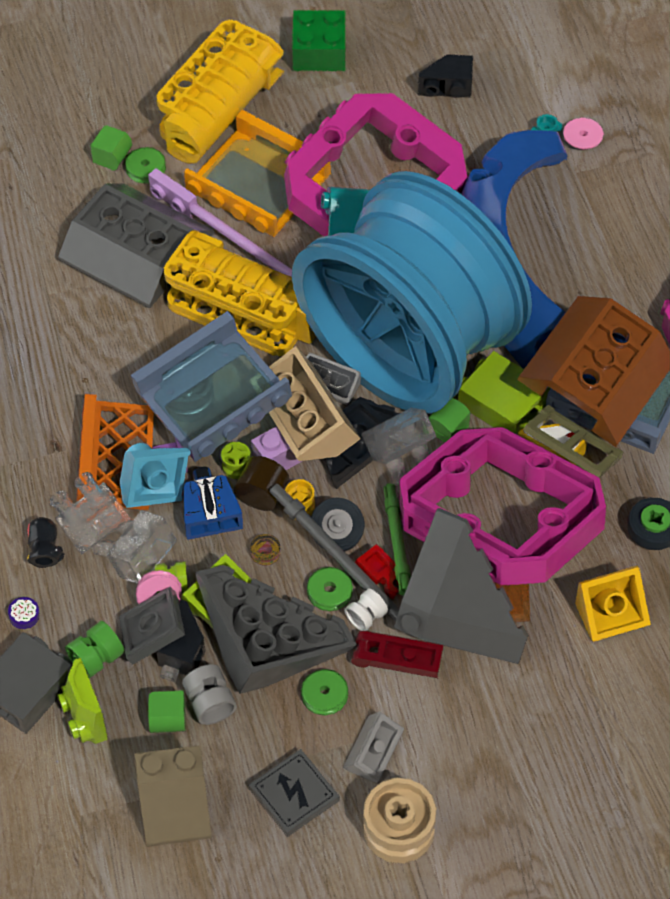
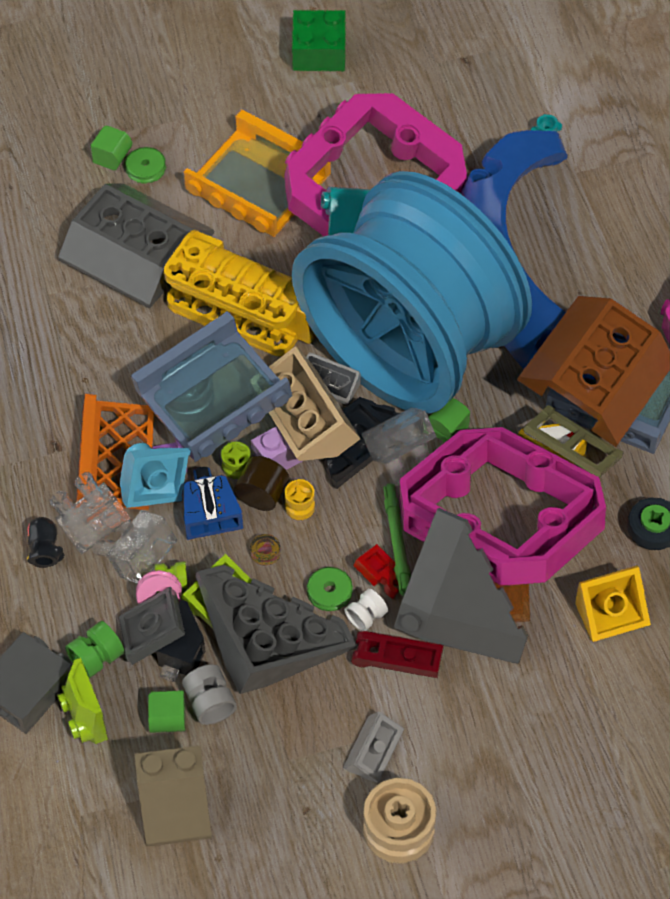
(23, 613): tile -> none
(184, 201): lavender bar -> none
(217, 90): yellow piece -> none
(294, 792): dark grey tile -> none
(295, 510): dark grey bar -> none
(324, 703): bright green piece -> none
(341, 521): black wheel -> none
(447, 77): black slope -> none
(498, 396): lime brick -> none
(583, 133): bright pink piece -> none

